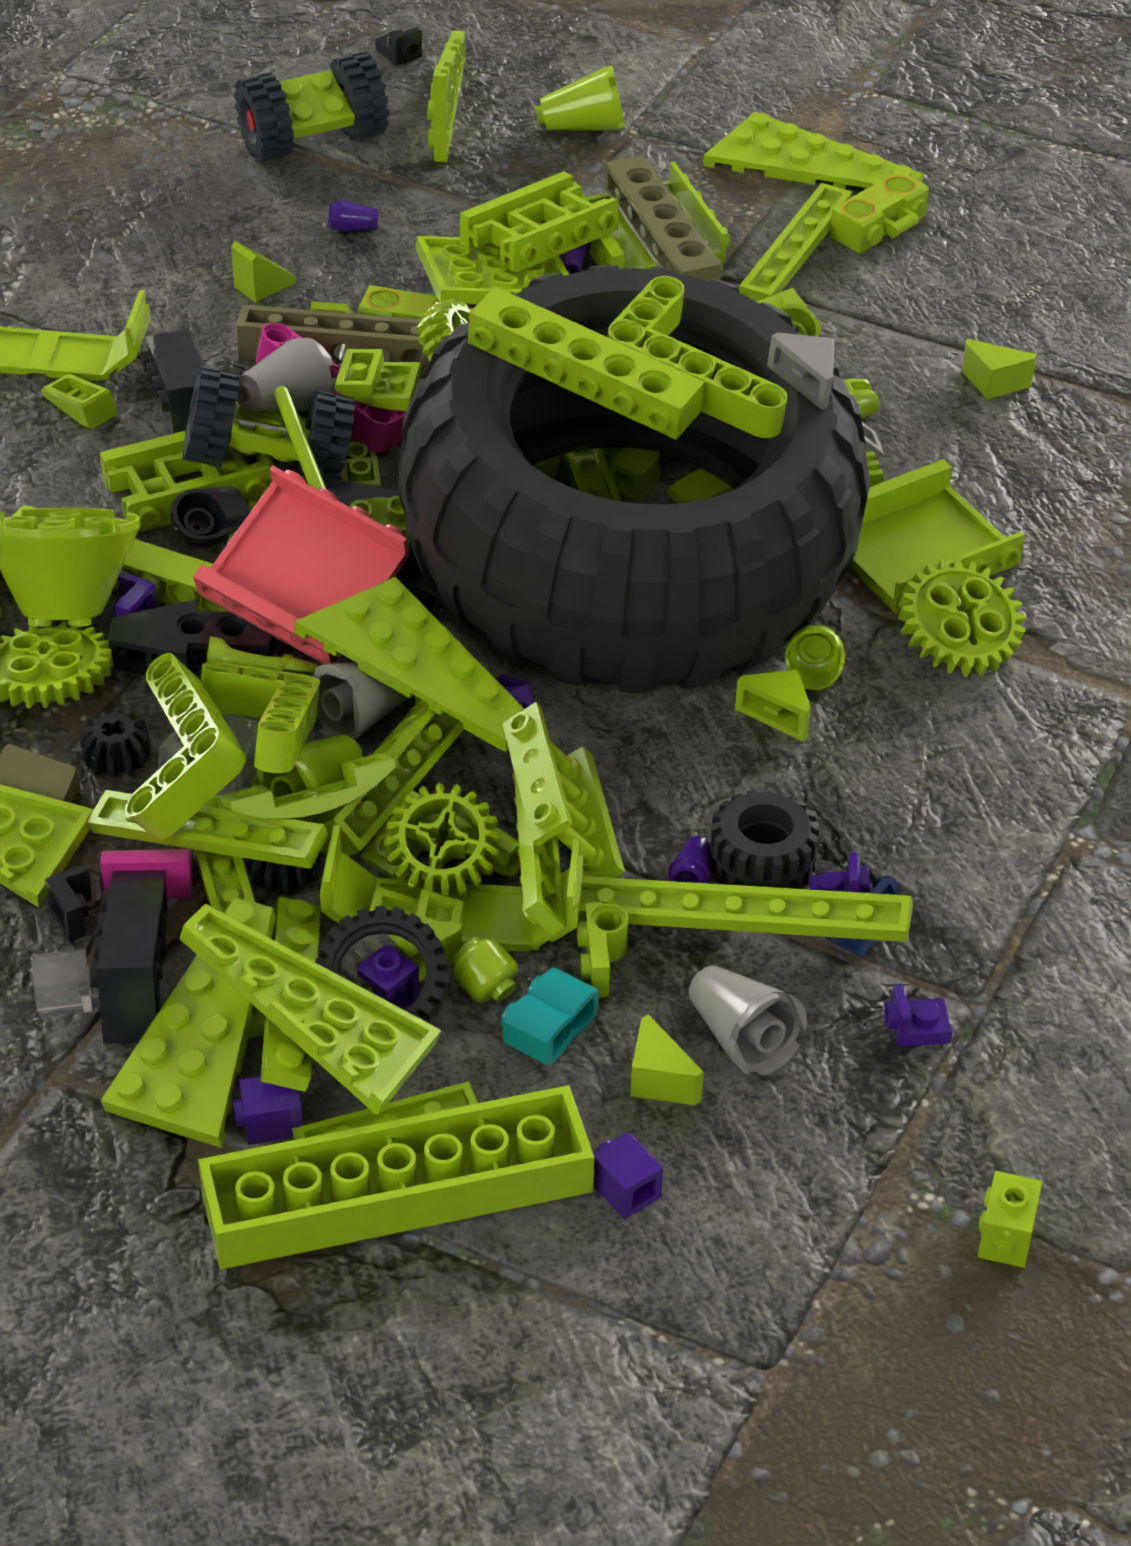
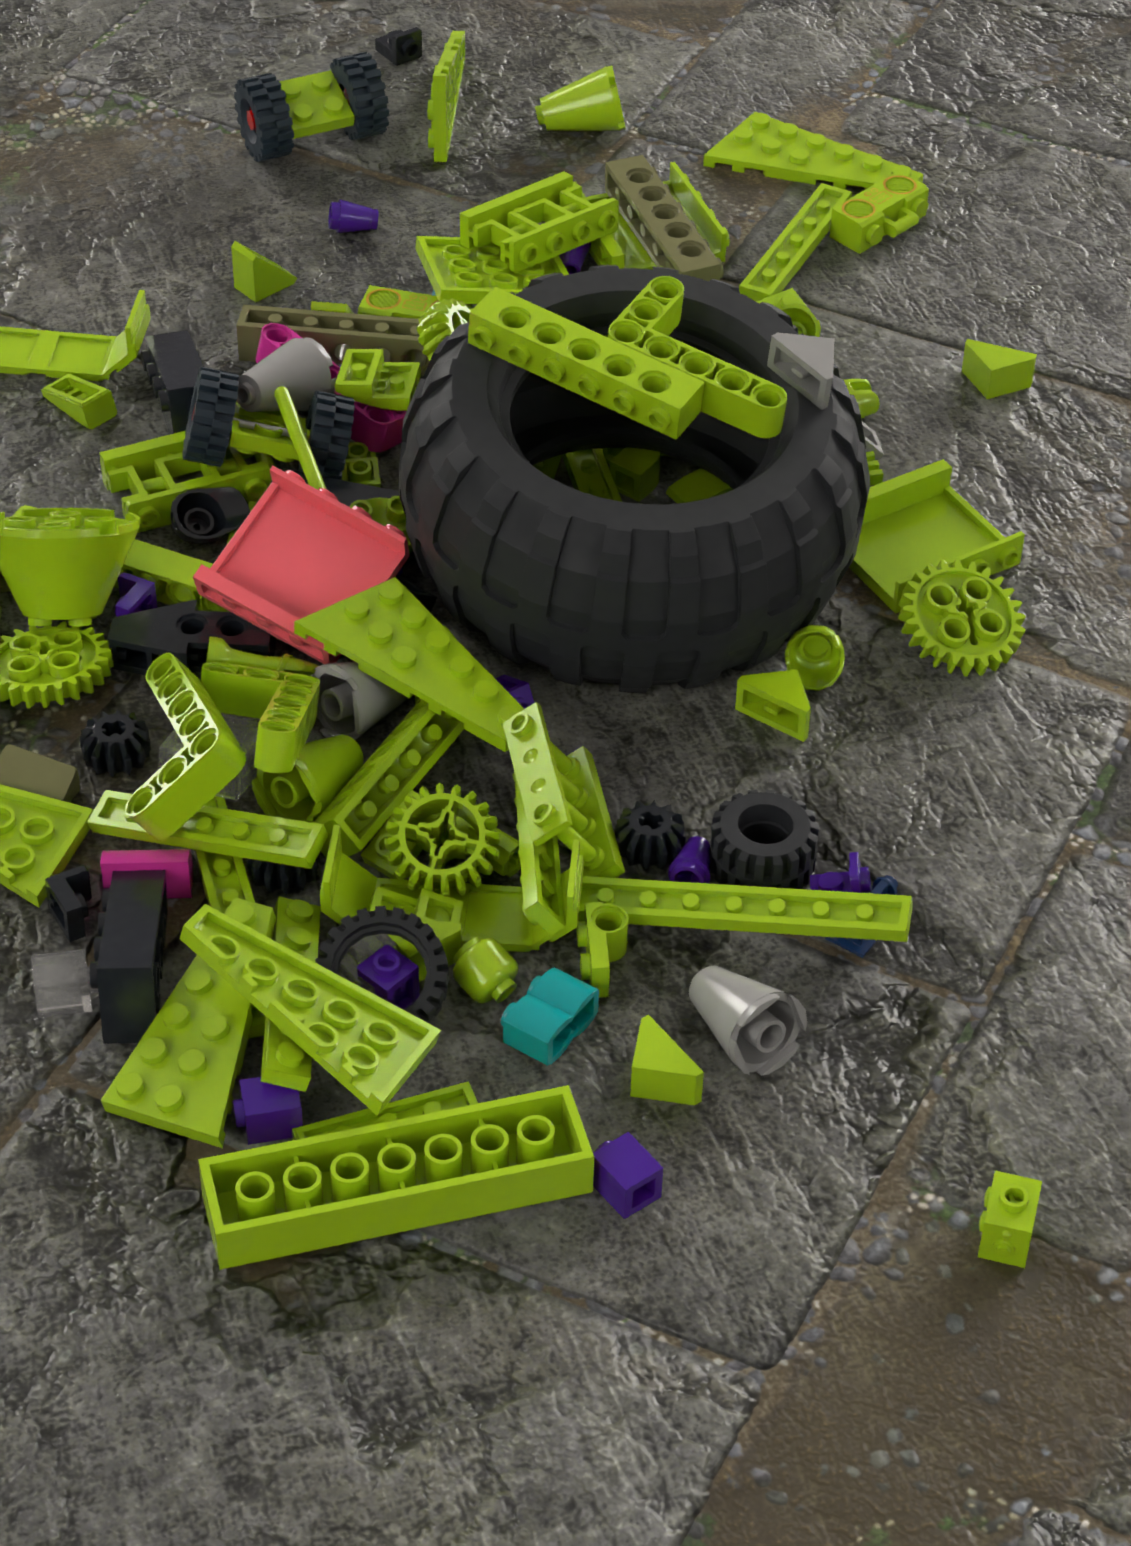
(359, 777): lime slope -> none
(650, 834): none -> black gear
(917, 1020): dark purple bracket -> none

